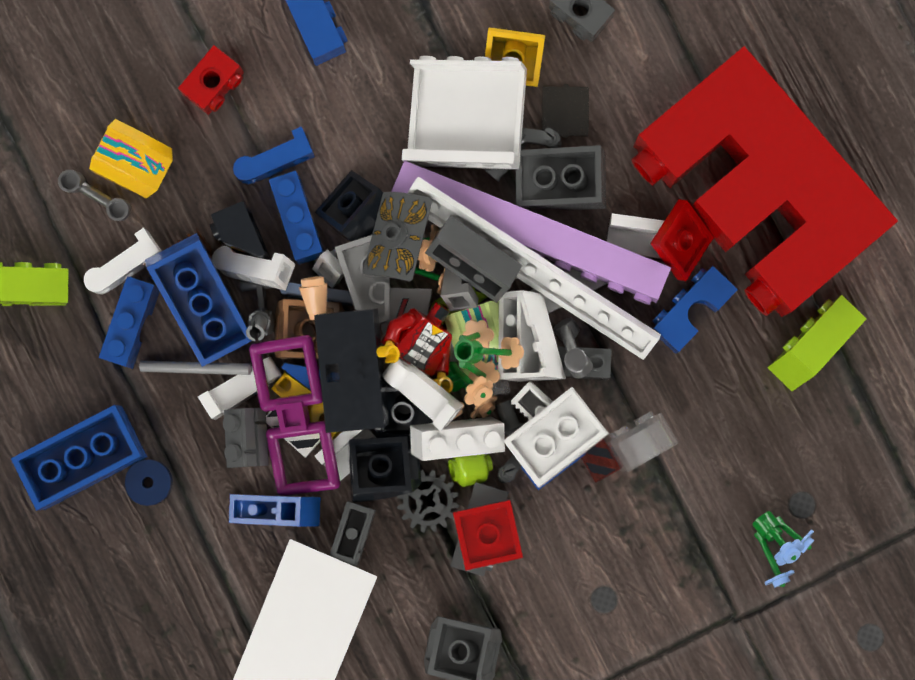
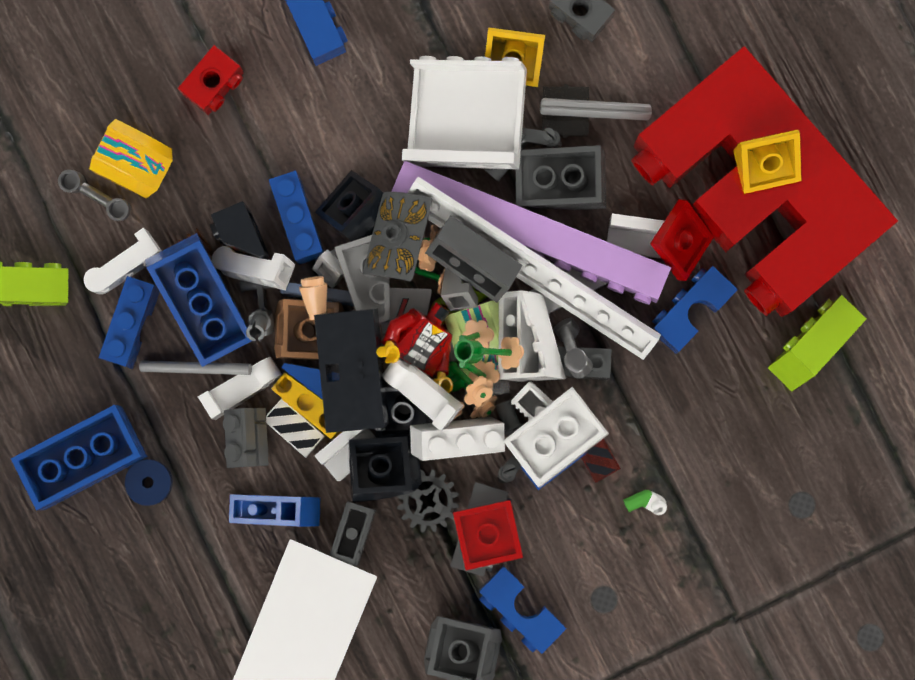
(275, 160): blue leg -> none
(294, 415): magenta bar -> none
(470, 469): lime head -> none
(538, 630): none -> blue arch
(595, 109): none -> light grey axle
(641, 442): clear brick -> none
(648, 500): none -> arm
(769, 161): none -> yellow slope
(769, 528): plant -> none

